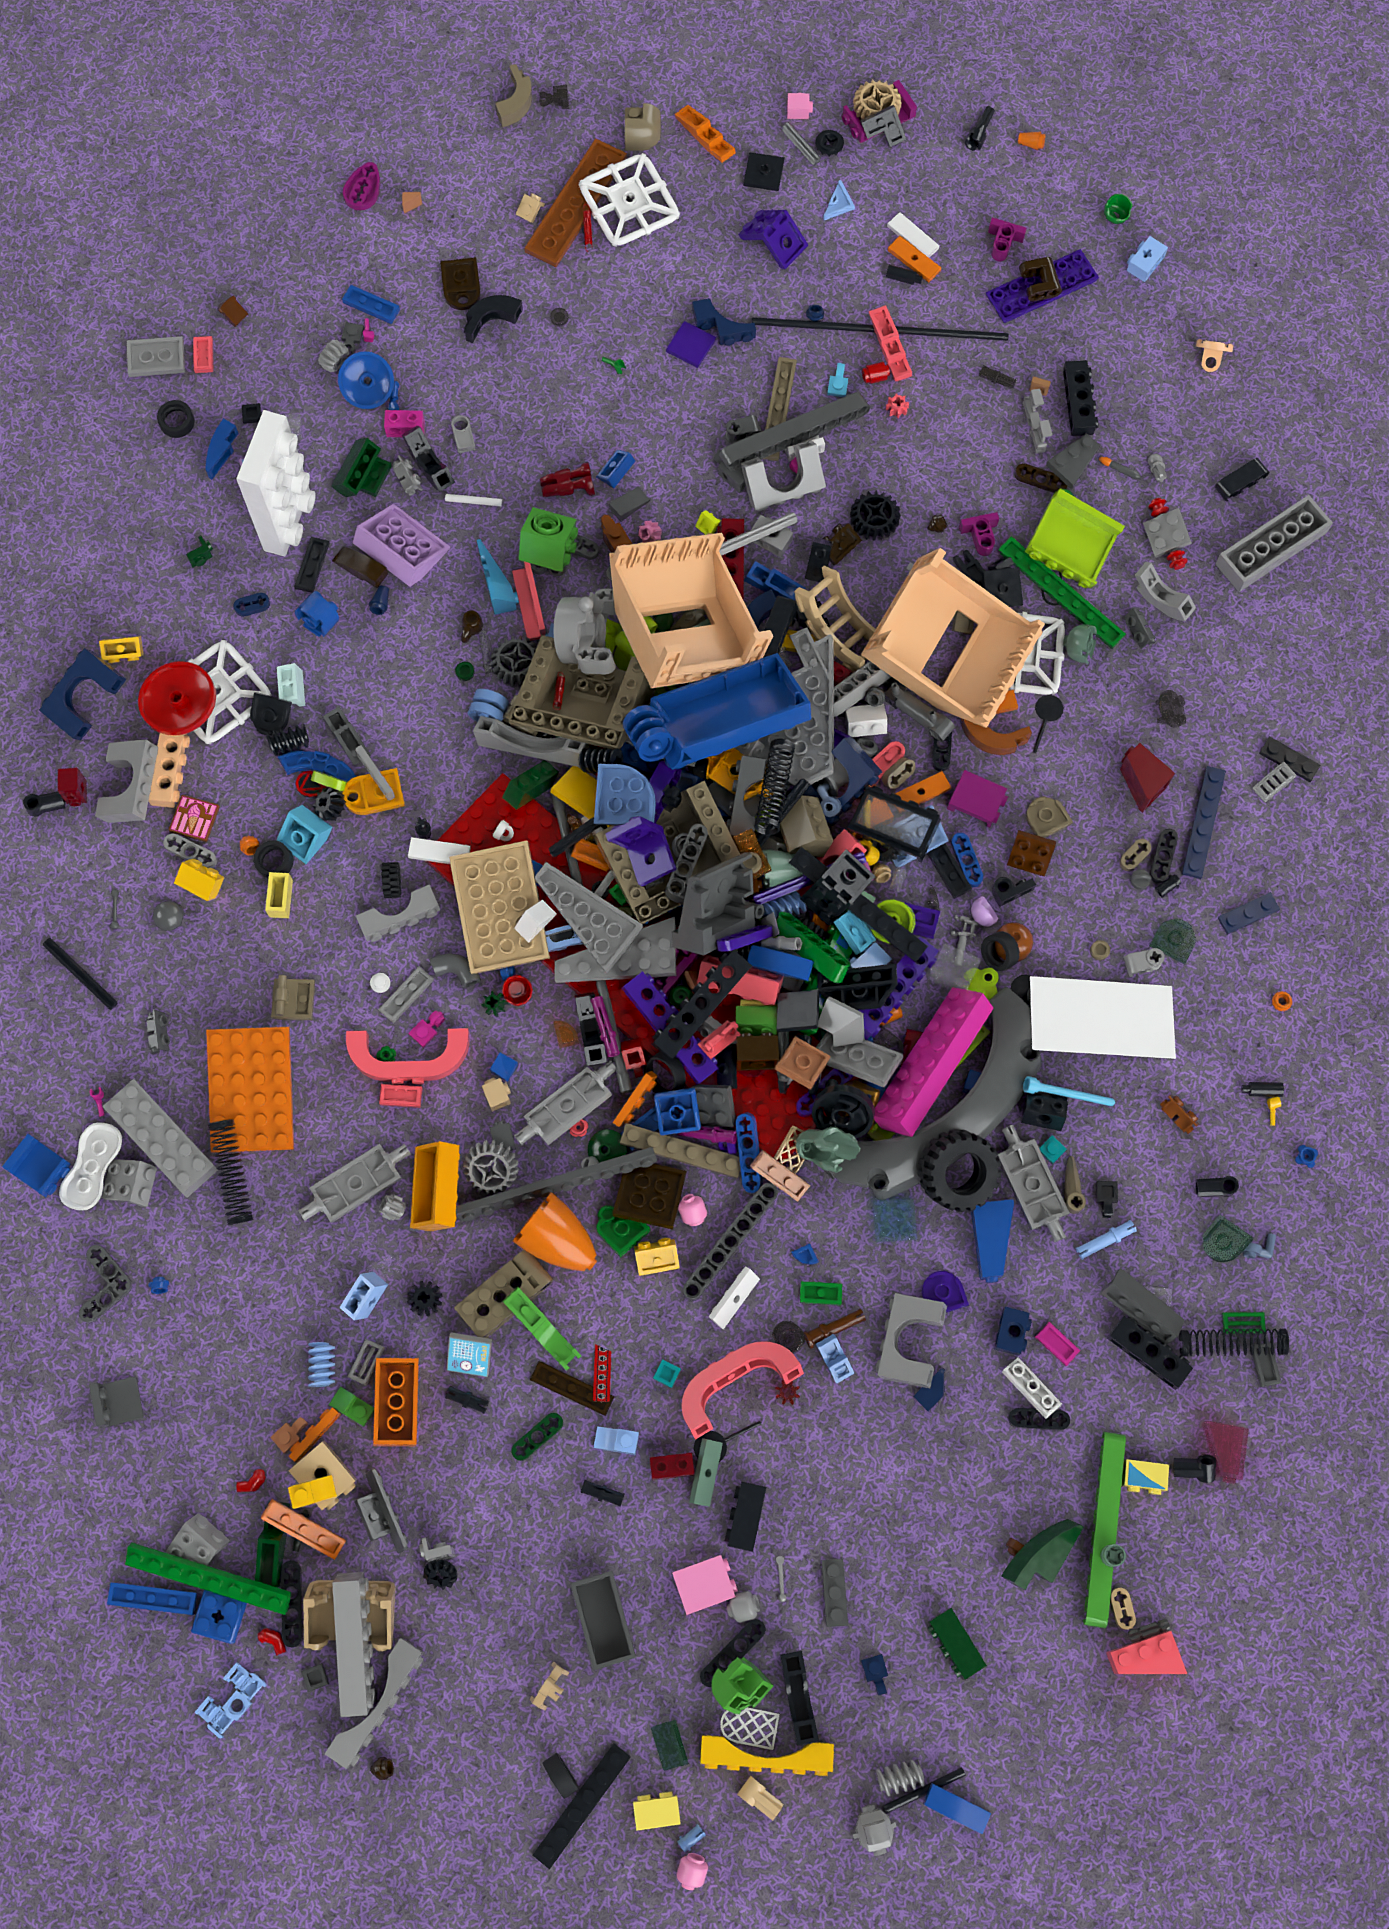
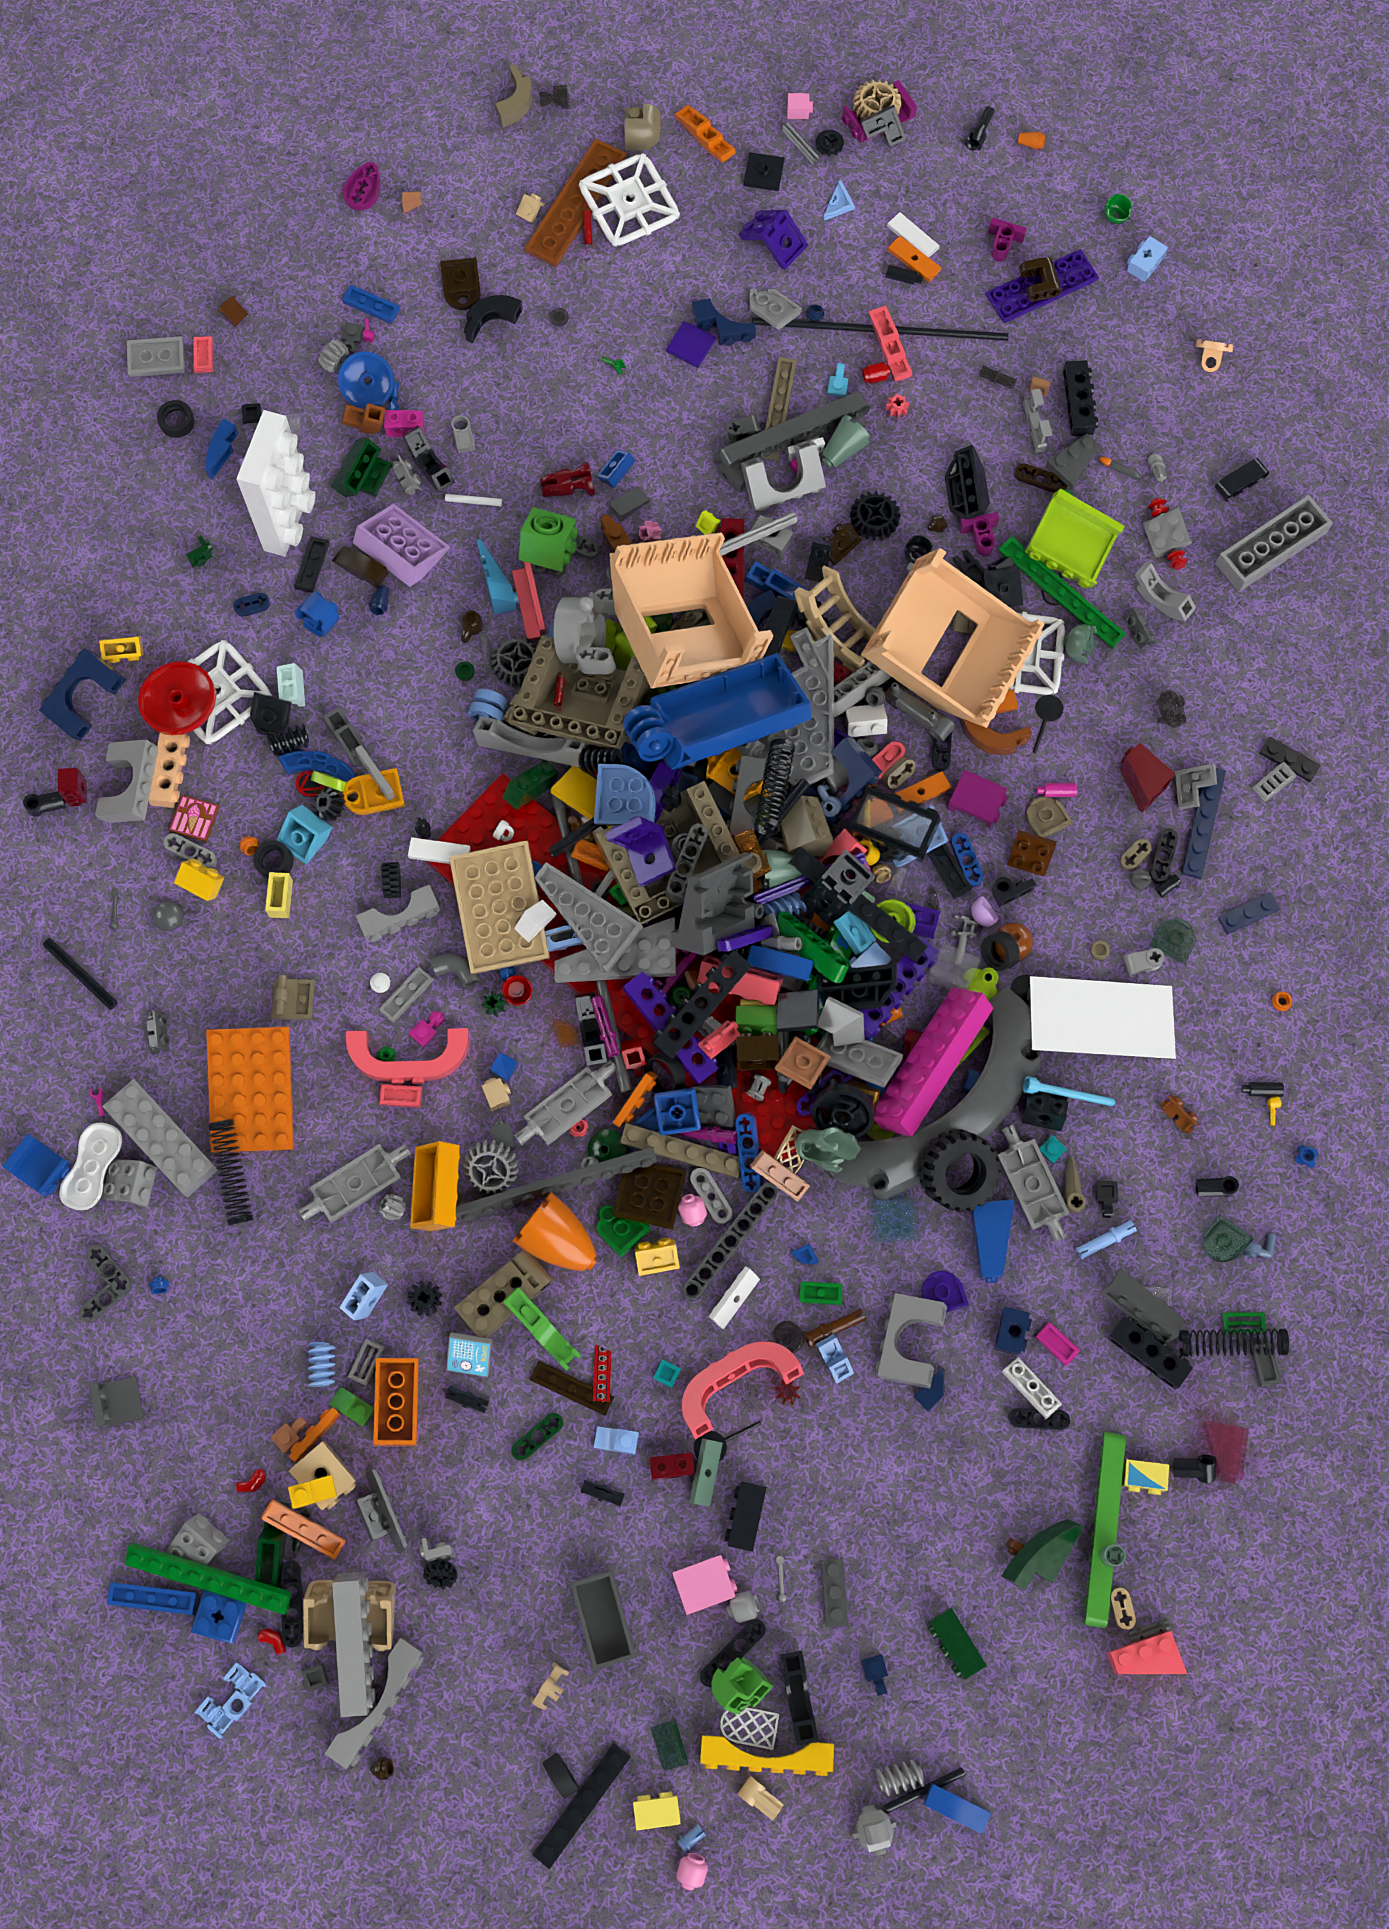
(365, 420): none -> dark orange brick
(707, 1187): none -> light grey plate
(761, 1083): none -> light grey bush
(773, 307): none -> light grey tile
(845, 442): none -> sand green cone
(919, 544): none -> black hair
(967, 484): none -> black wedge
(1058, 789): none -> dark pink cylinder
(1190, 780): none -> light grey plate

